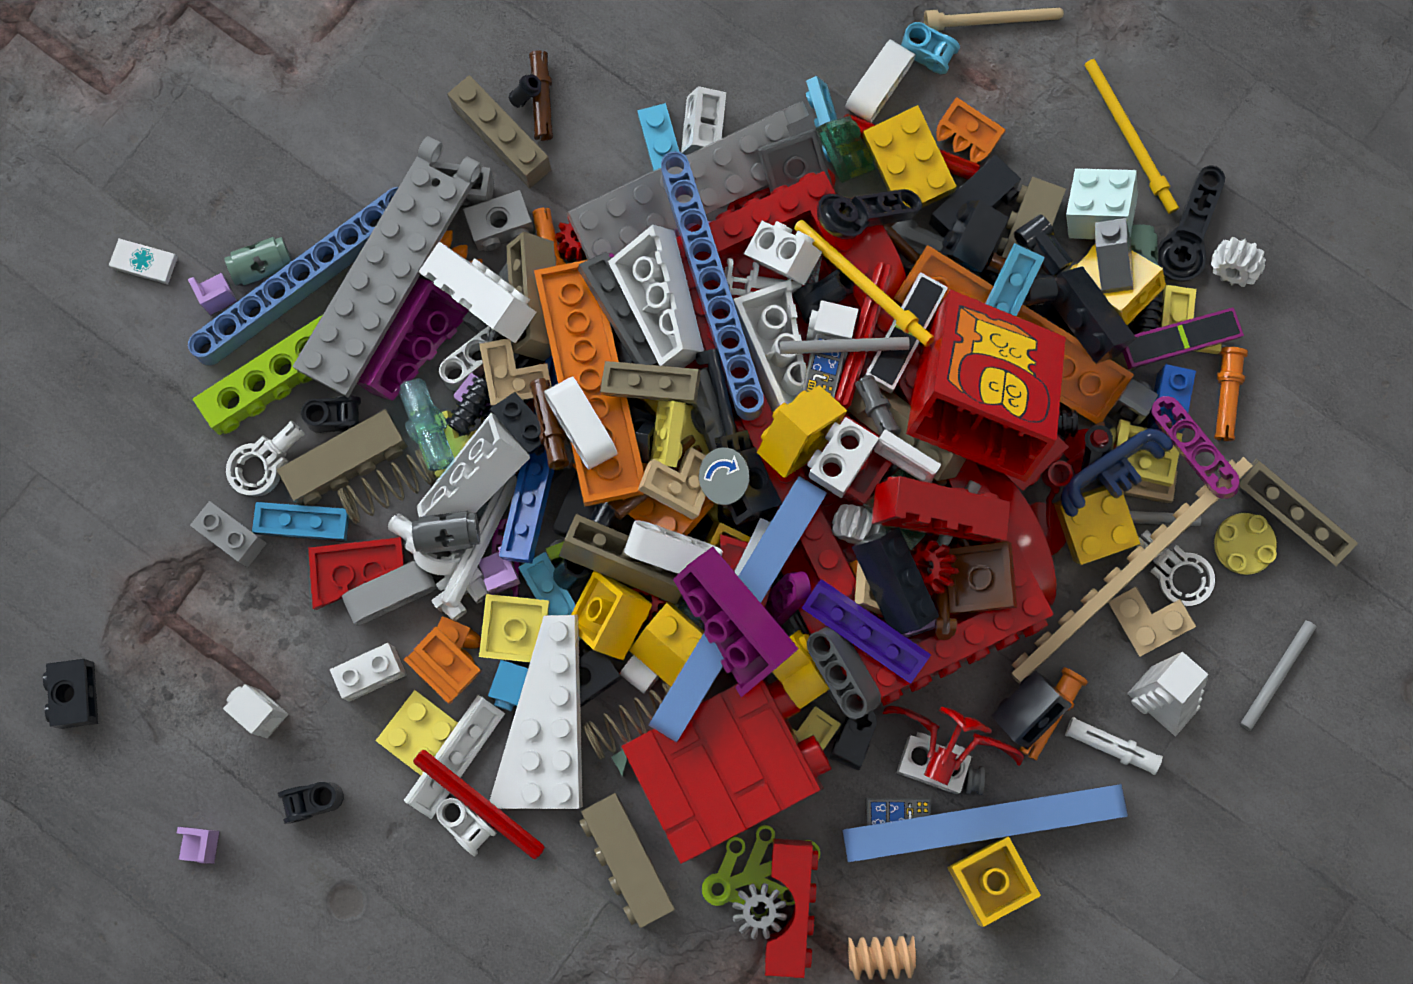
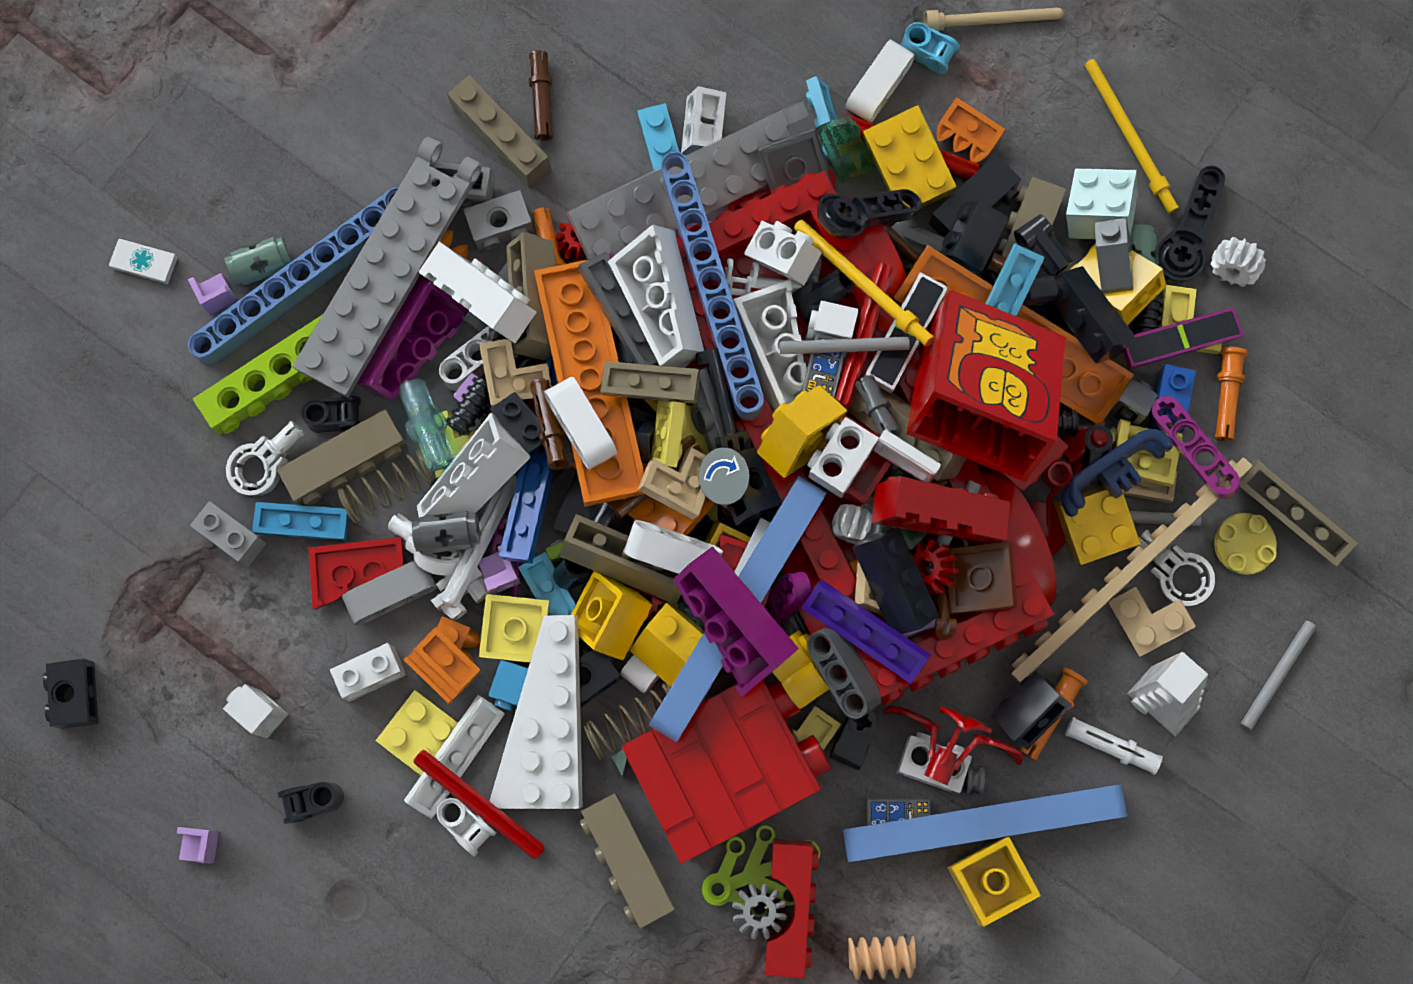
(528, 87): black pin -> none

